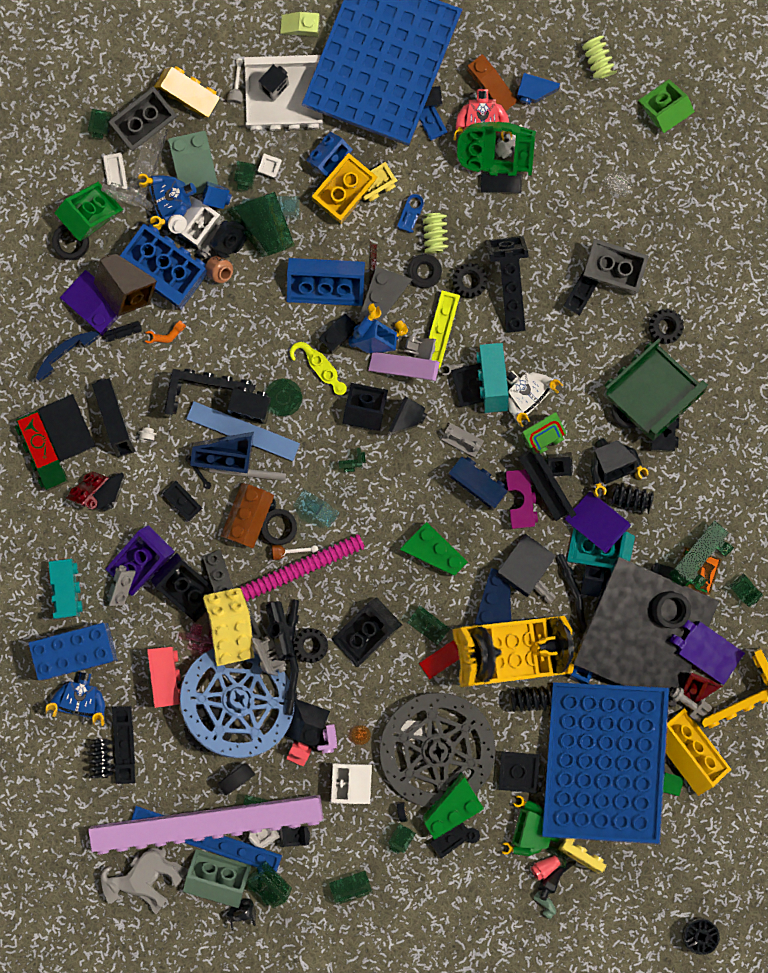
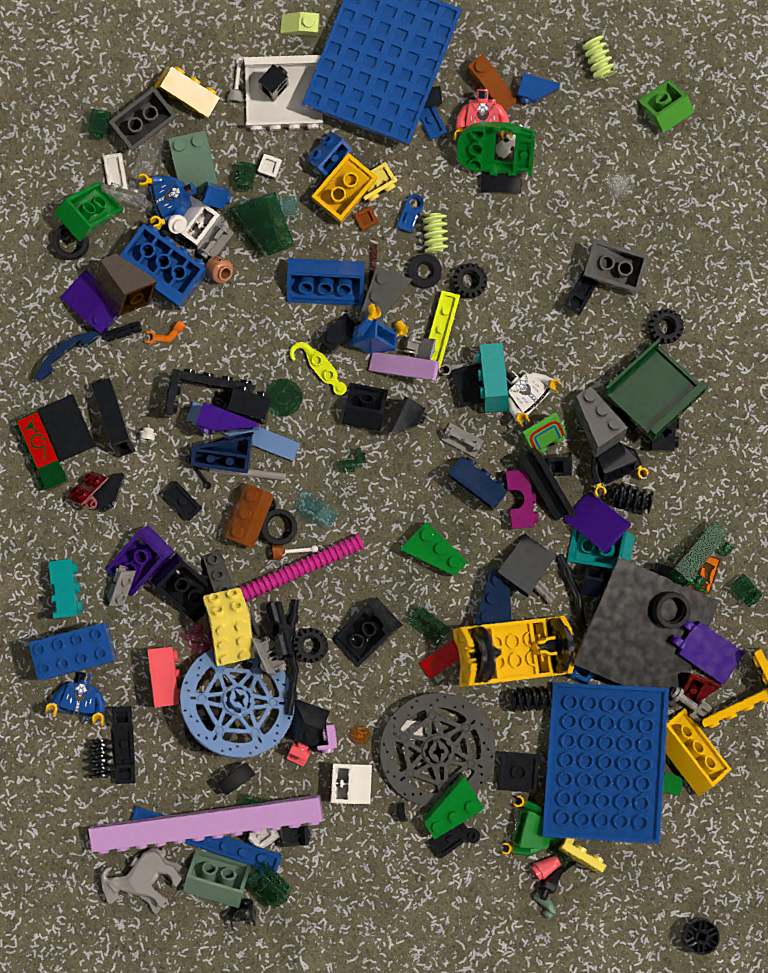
(221, 242): black plate -> none
(221, 421): none -> dark purple slope
(350, 888): clear green hinge -> none
(366, 218): none -> dark orange tile
(401, 839): clear green brick -> none
(509, 252): black bracket -> none
(599, 421): none -> dark grey wedge

